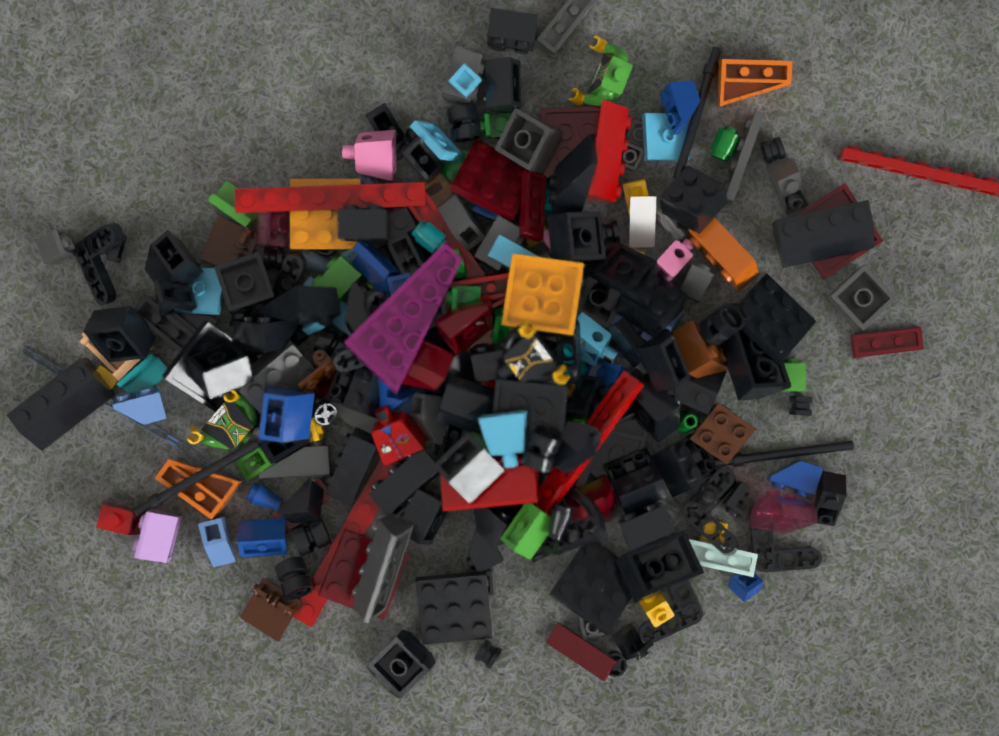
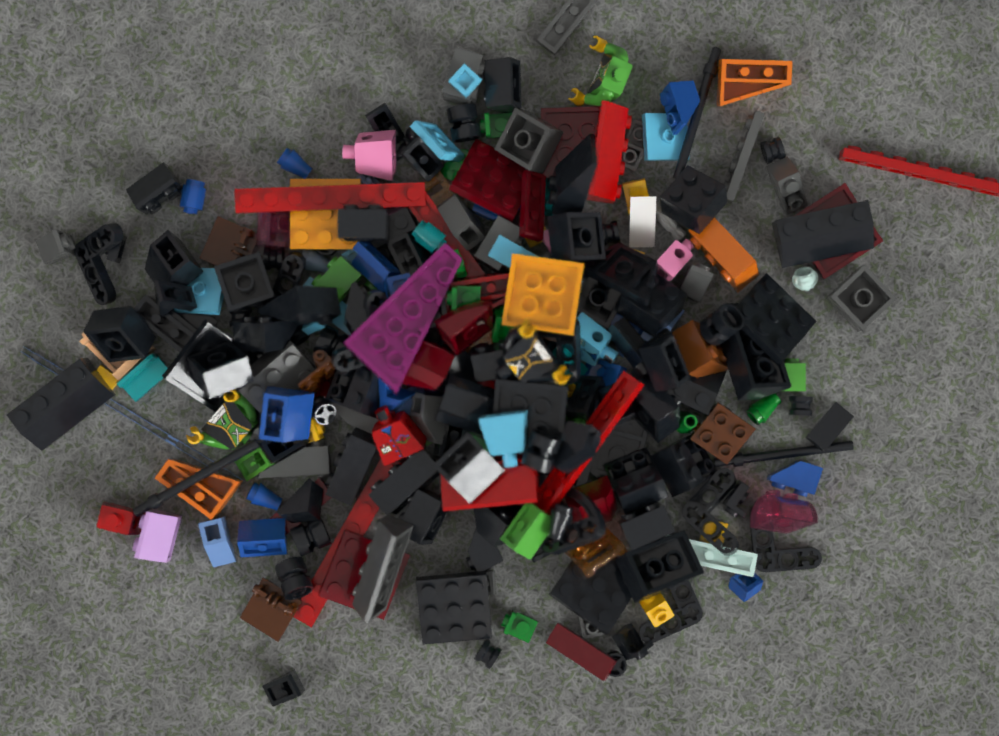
(141, 406): medium blue slope -> none
(154, 189): none -> black slope
(192, 196): none -> blue brick
(226, 202): bright green panel -> none
(284, 688): none -> black slope
(294, 163): none -> blue cone
(401, 663): black slope -> none
(511, 31): black brick -> none
(519, 625): none -> green bracket
(582, 554): none -> clear orange plate
(724, 143): green brick -> none
(763, 408): none -> green cone
(805, 278): none -> light aqua piece
(829, 427): none -> black tile
(830, 497): black slope -> none
(886, 342): dark red tile -> none

